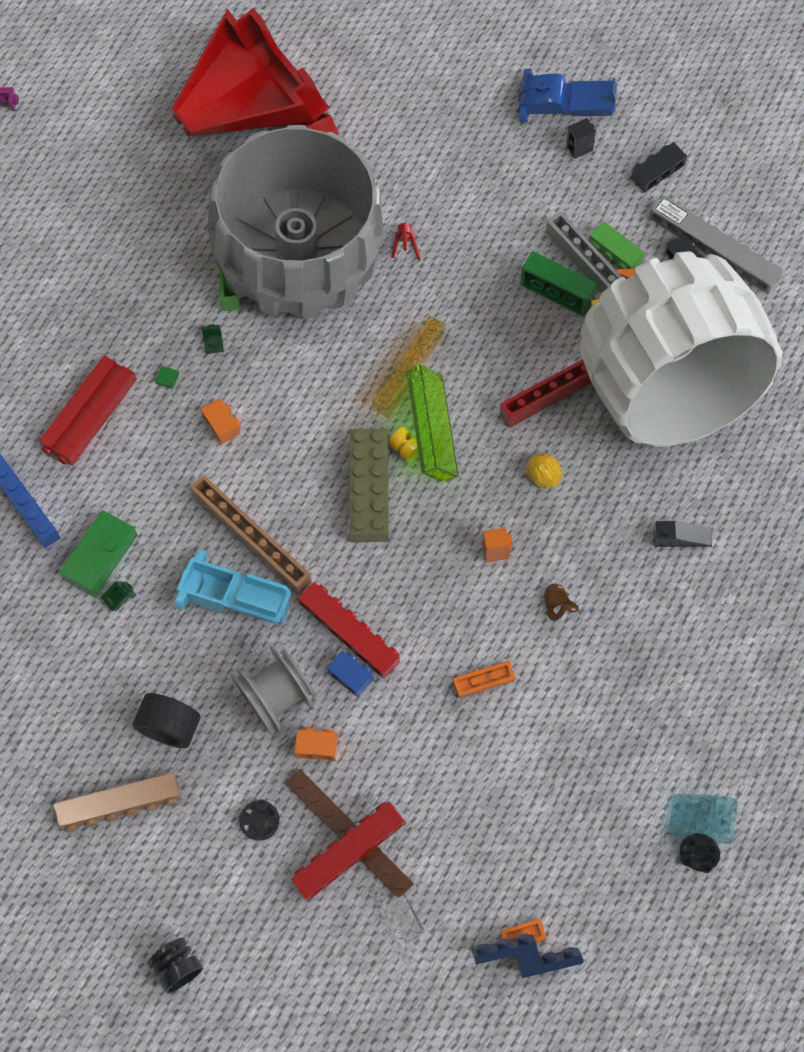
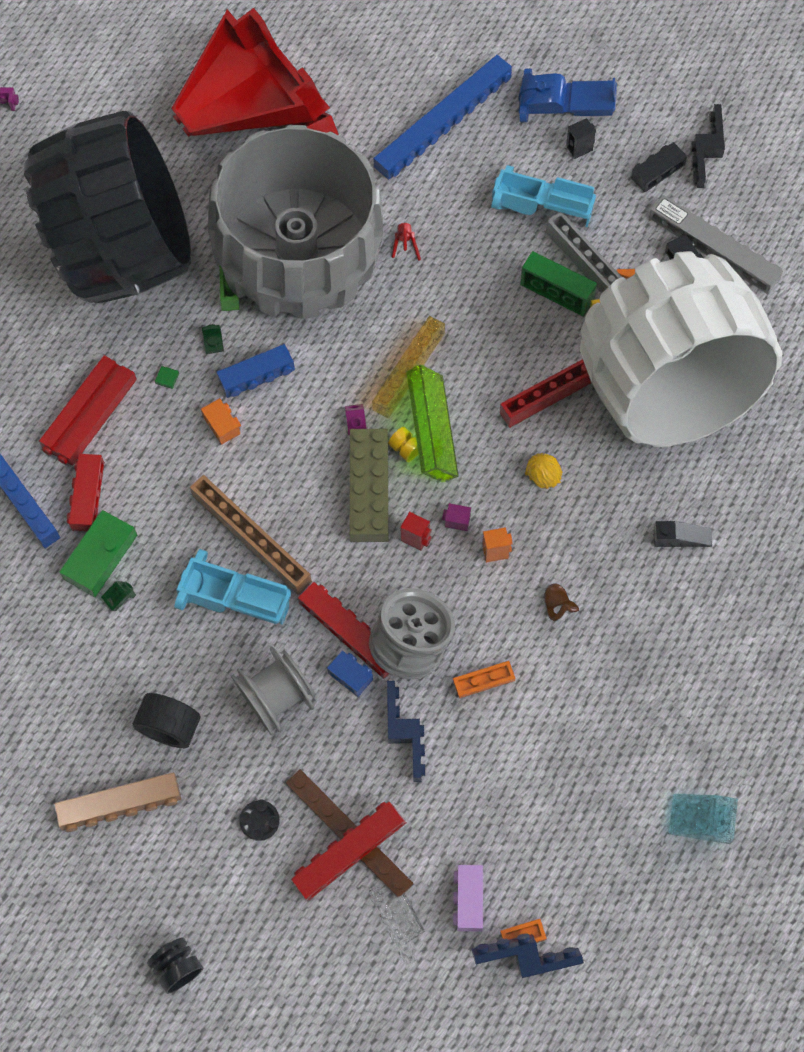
(86, 491): none -> red brick
(107, 208): none -> black wheel
(256, 371): none -> blue brick
(316, 744): orange brick -> none
(355, 417): none -> magenta bracket
(405, 731): none -> dark blue bracket
(416, 531): none -> red brick
(419, 616): none -> light grey wheel
(443, 117): none -> blue brick
(457, 517): none -> magenta brick
(469, 898): none -> lavender brick
(526, 193): none -> medium azure piece
(616, 247): bright green brick -> none
(699, 852): black dish -> none
(708, 146): none -> black bracket

